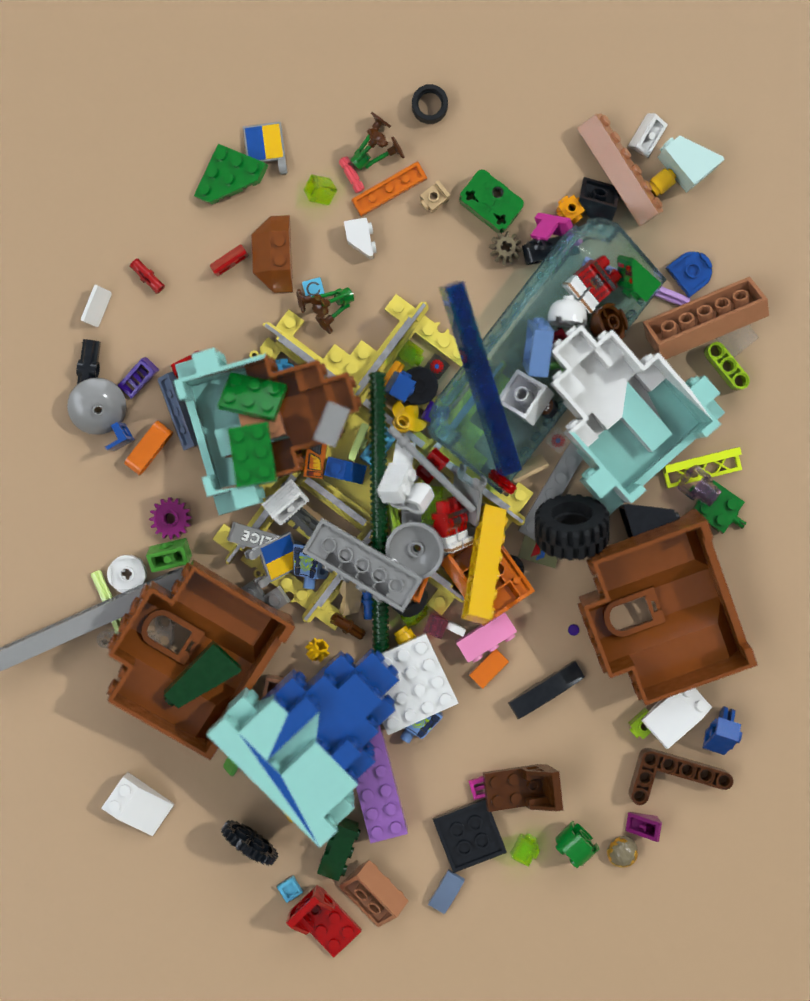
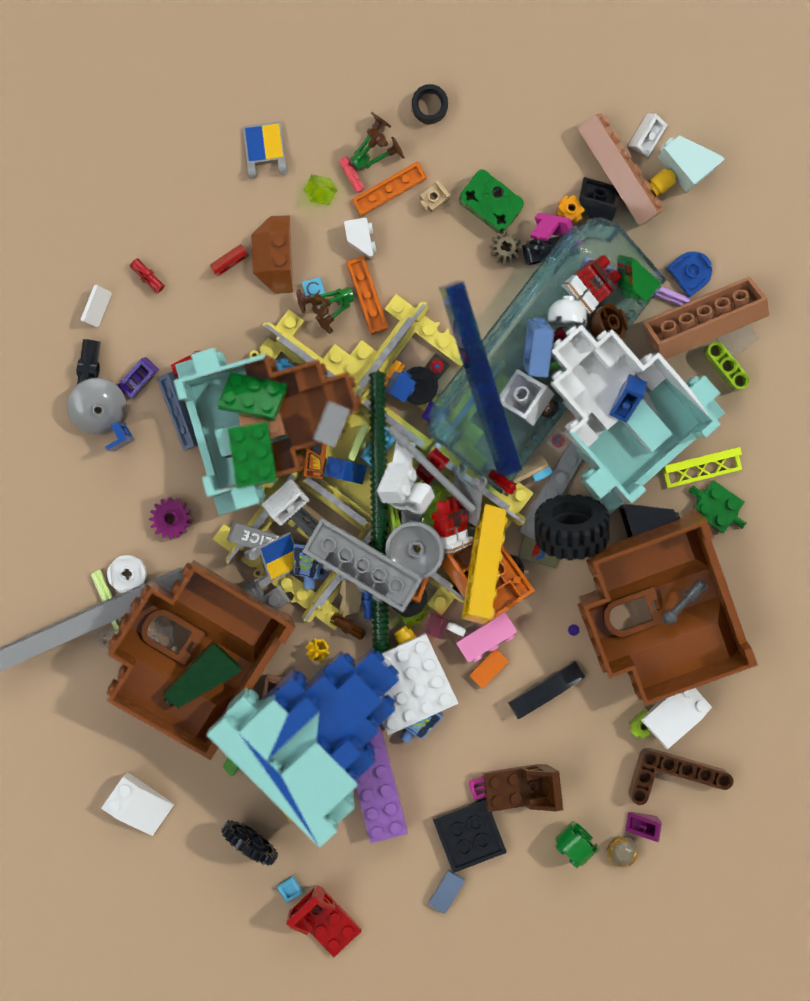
(148, 447): orange beam -> none
(169, 555): bright green brick -> none
(229, 174): green plate -> none
(339, 849): dark green wedge -> none
(367, 295): none -> orange tile
(374, 893): nougat slope -> none
(408, 417): yellow plate -> none
(411, 354): clear neon green brick -> none
(525, 849): clear neon green brick -> none
(542, 474): none -> medium azure tile
(628, 398): none -> blue slope
(670, 616): none -> dark grey pin
(705, 489): piece -> none
(722, 732): blue brick -> none

